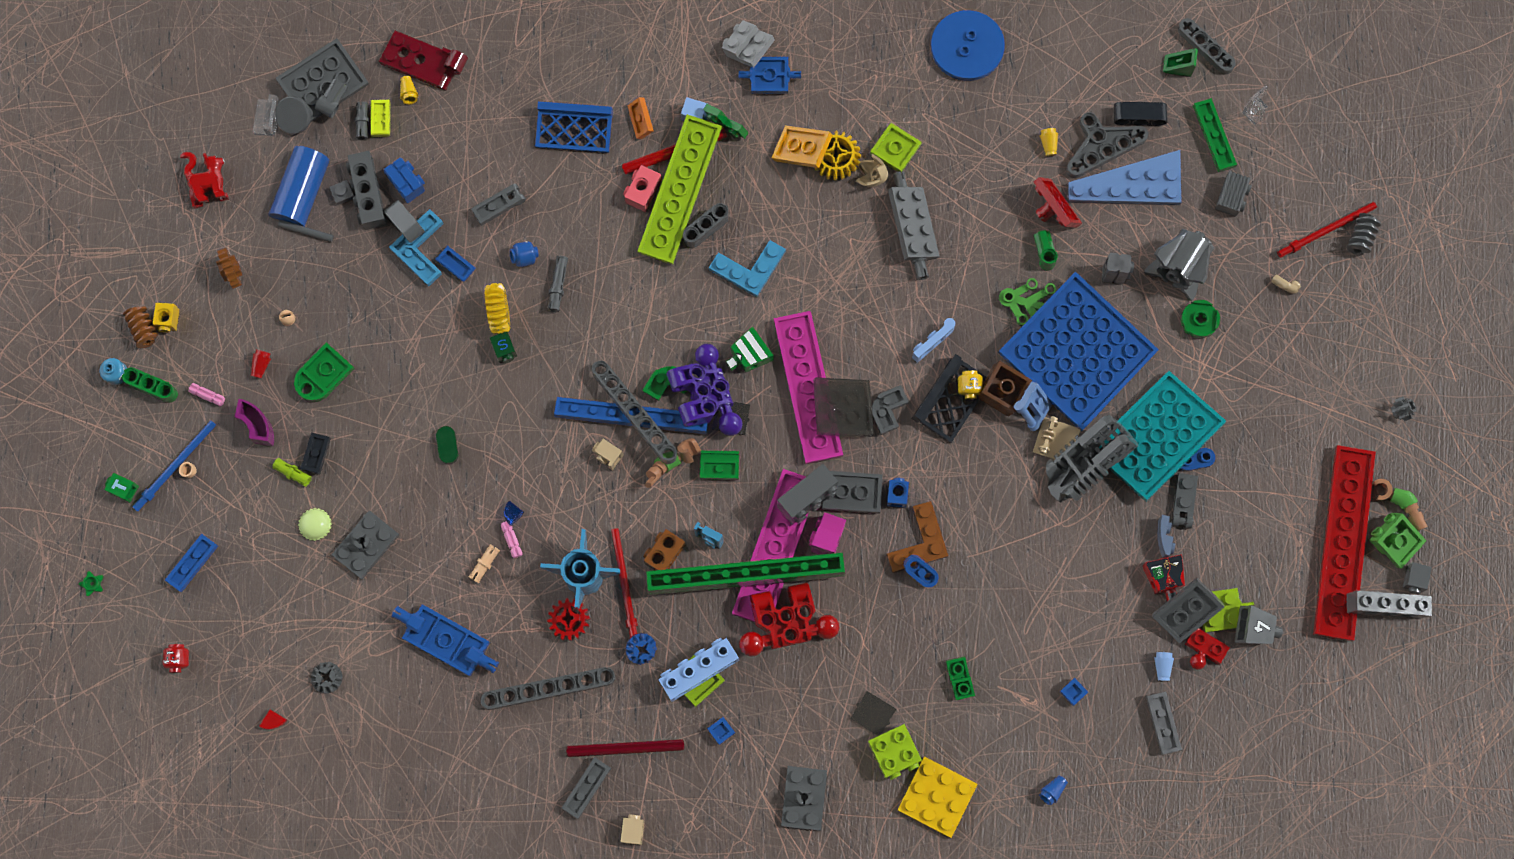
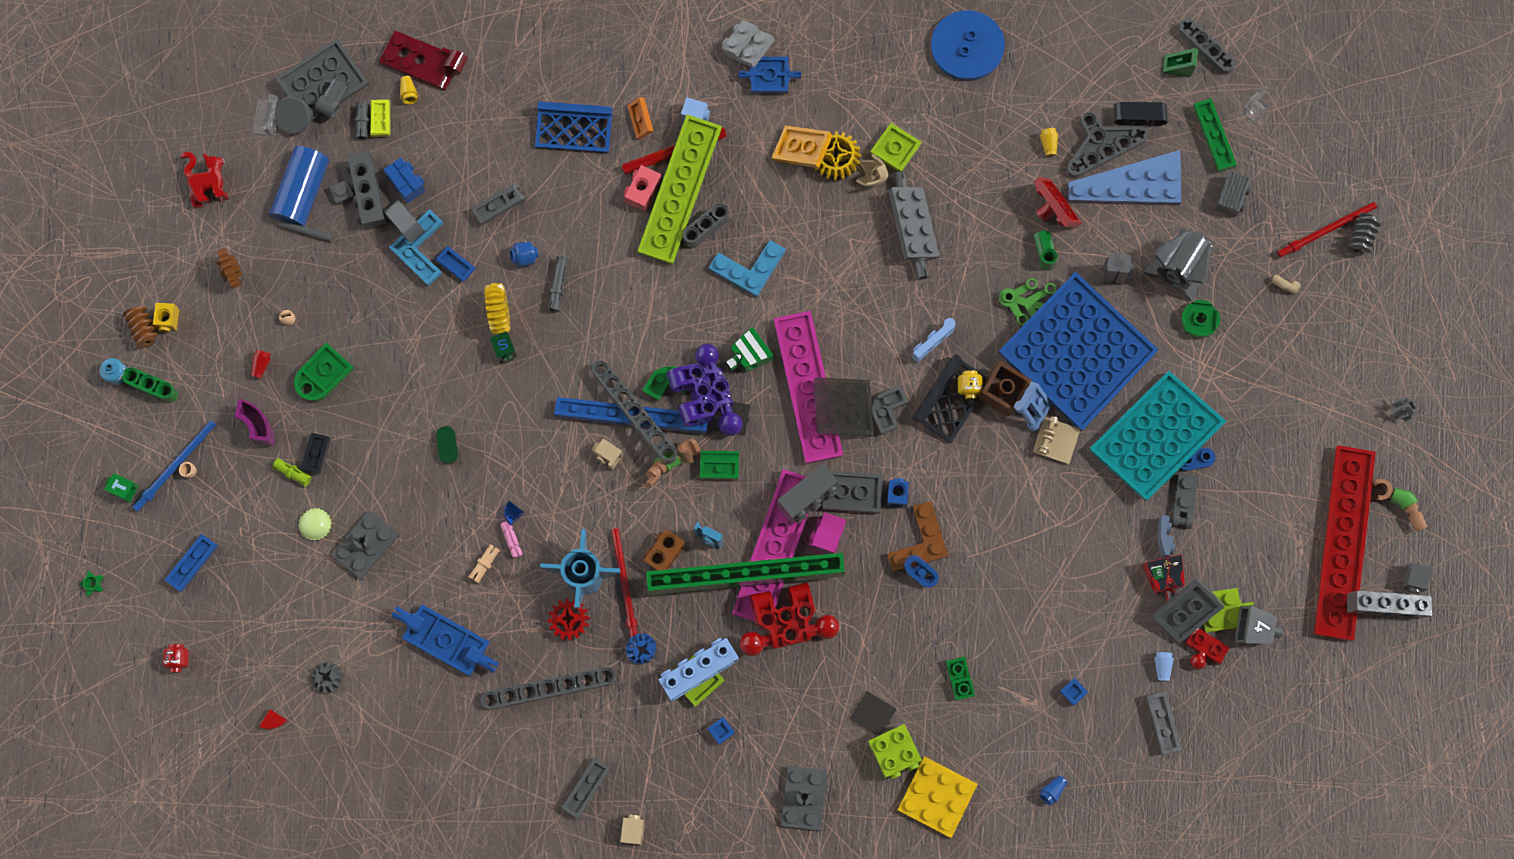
(206, 394): bright pink axle -> none
(625, 748): dark red axle -> none
(717, 116): green plate -> none
(1085, 461): dark grey connector -> none
(1397, 539): bright green plate -> none

